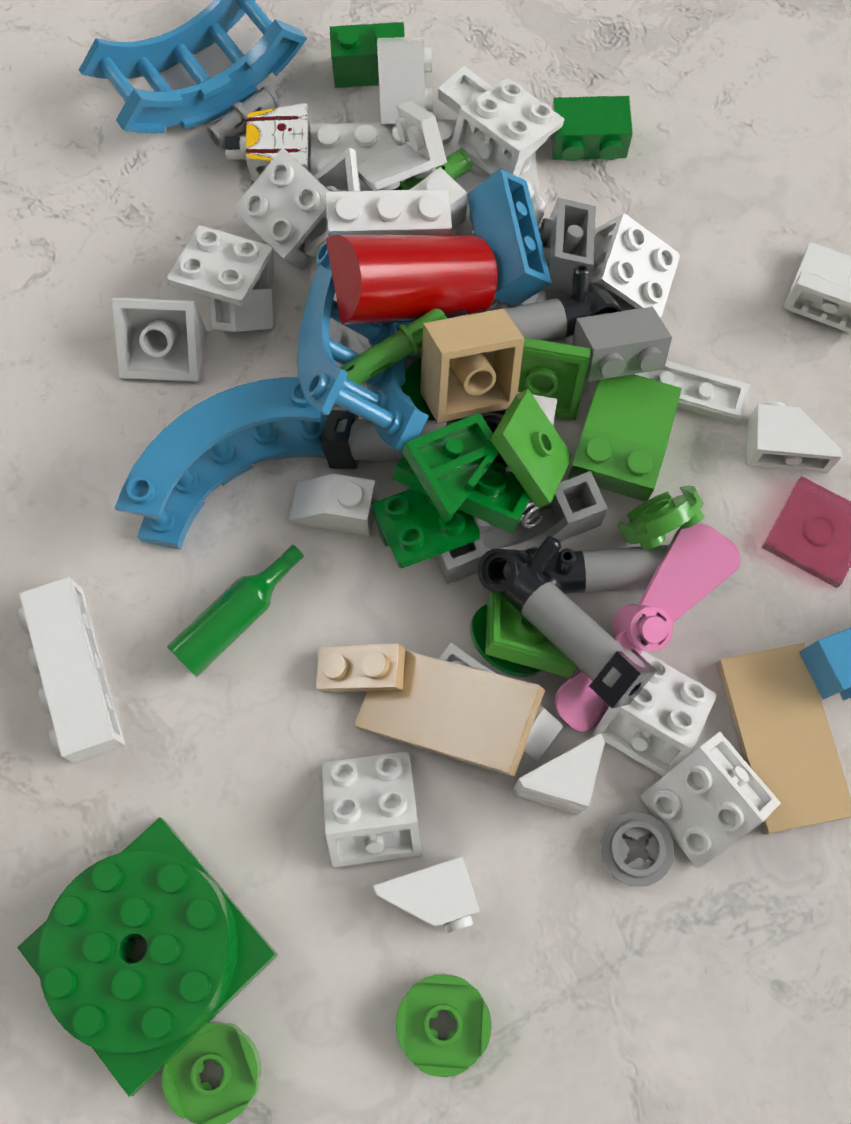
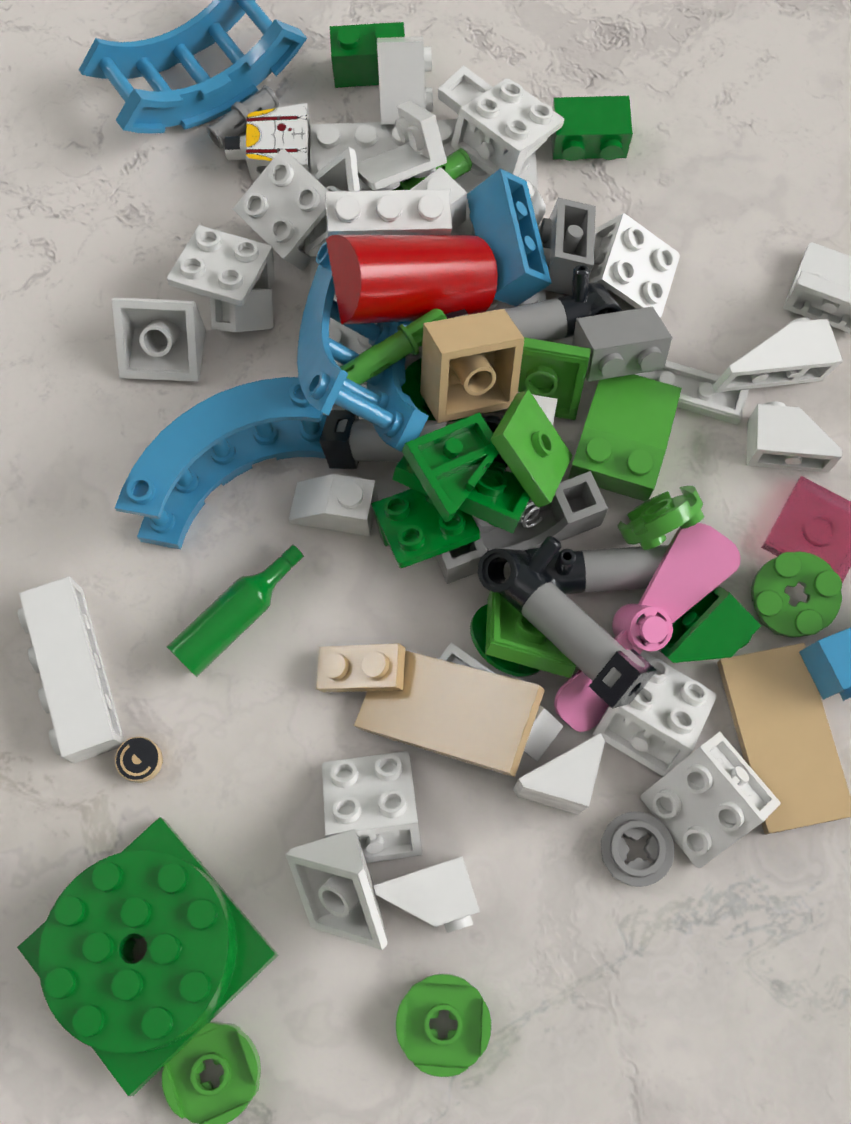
(138, 759): none -> black tile
(338, 889): none -> white slope
(711, 629): none -> green slope
(794, 355): none -> white slope
(819, 584): none -> bright green plate

